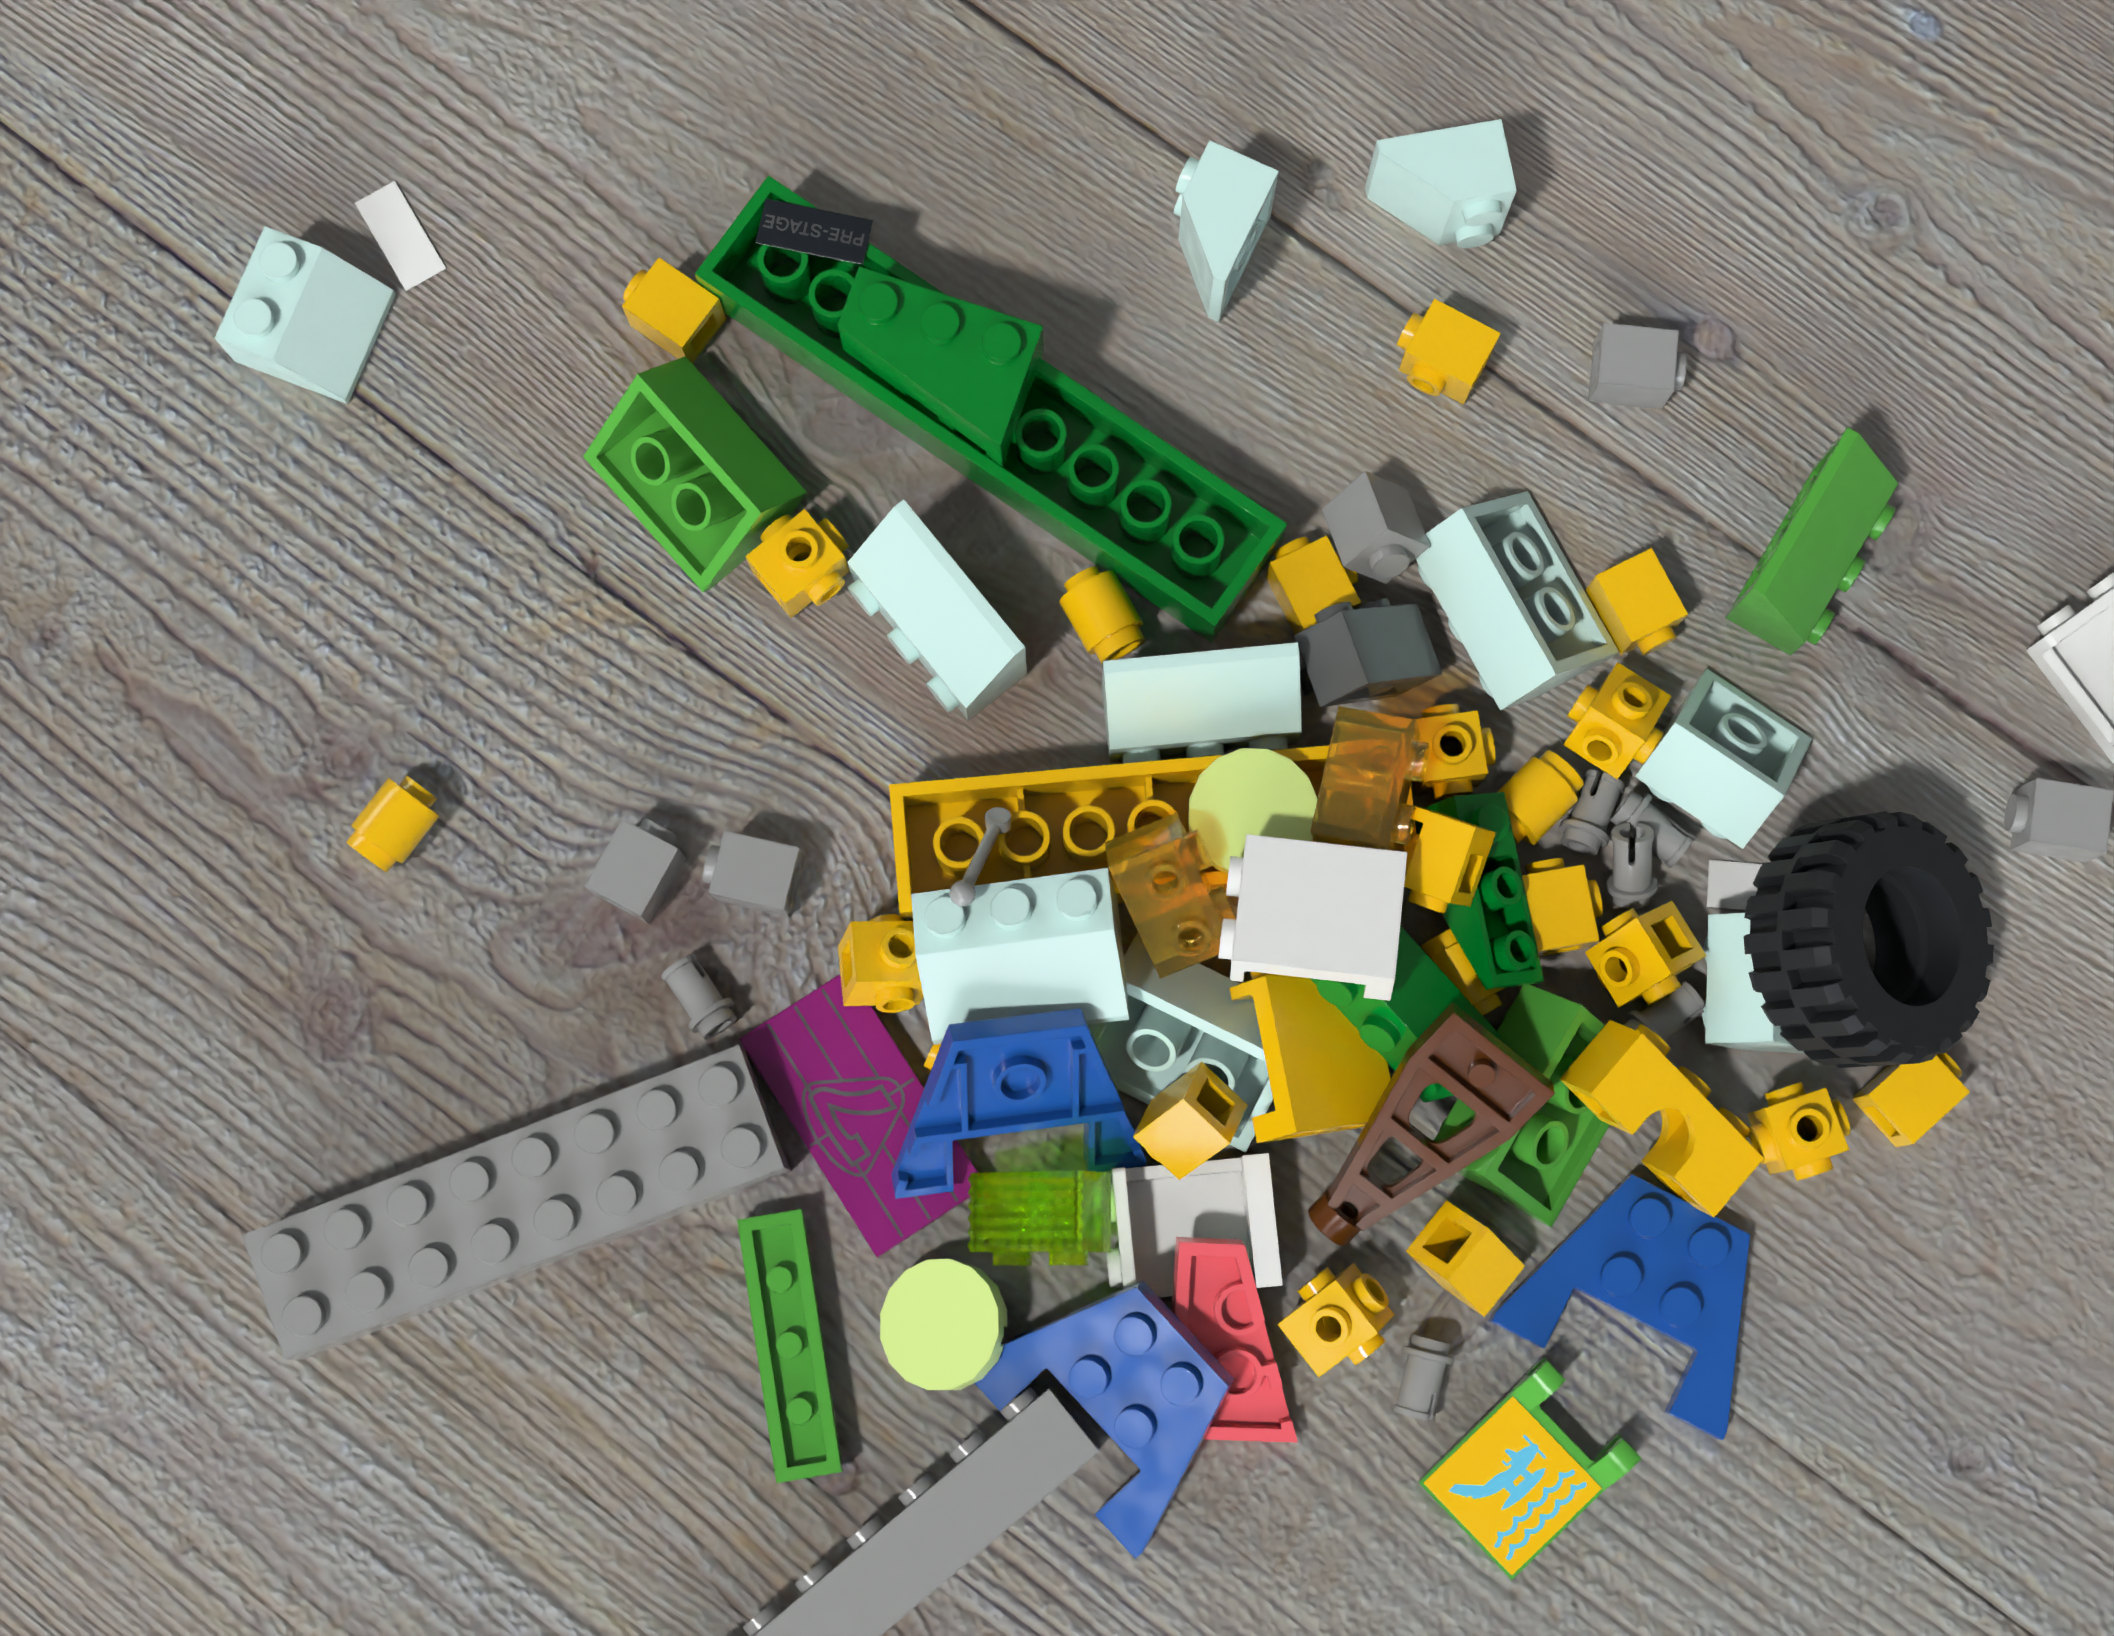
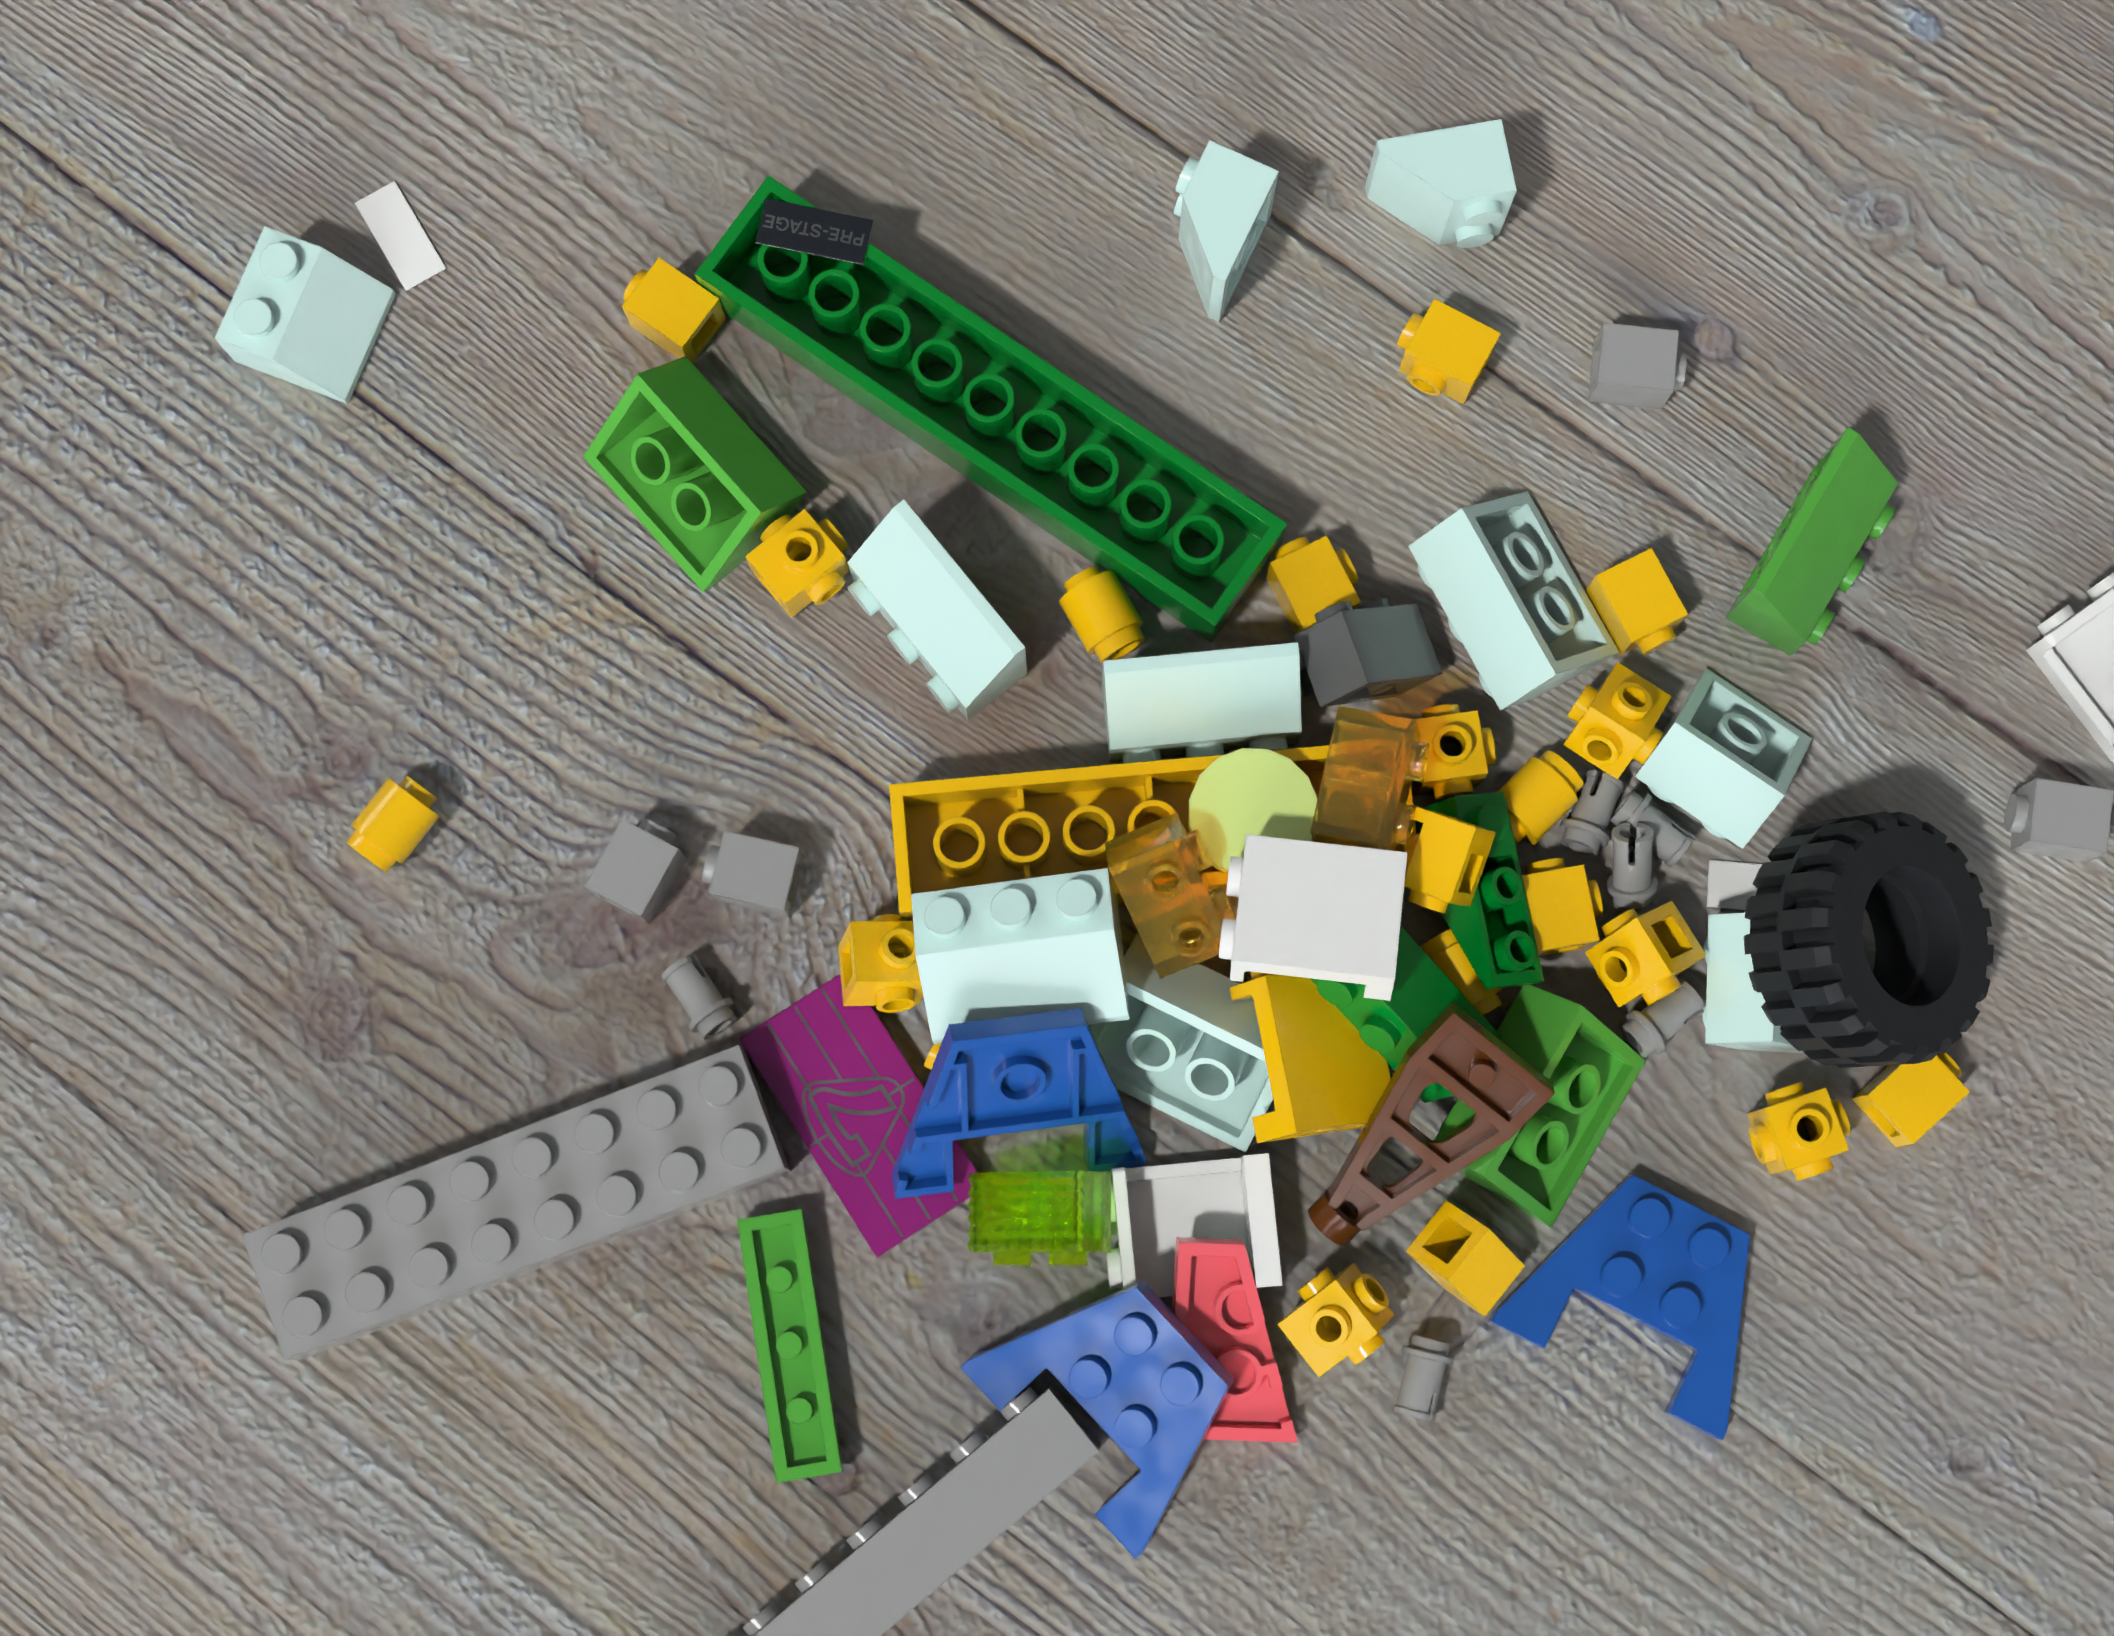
(943, 1324): yellowish green tile -> none
(946, 354): green wedge -> none
(996, 822): light grey hinge -> none
(1190, 1121): yellow brick -> none
(1375, 527): light grey brick -> none
(1521, 1476): flag -> none
(1699, 1149): yellow arch -> none

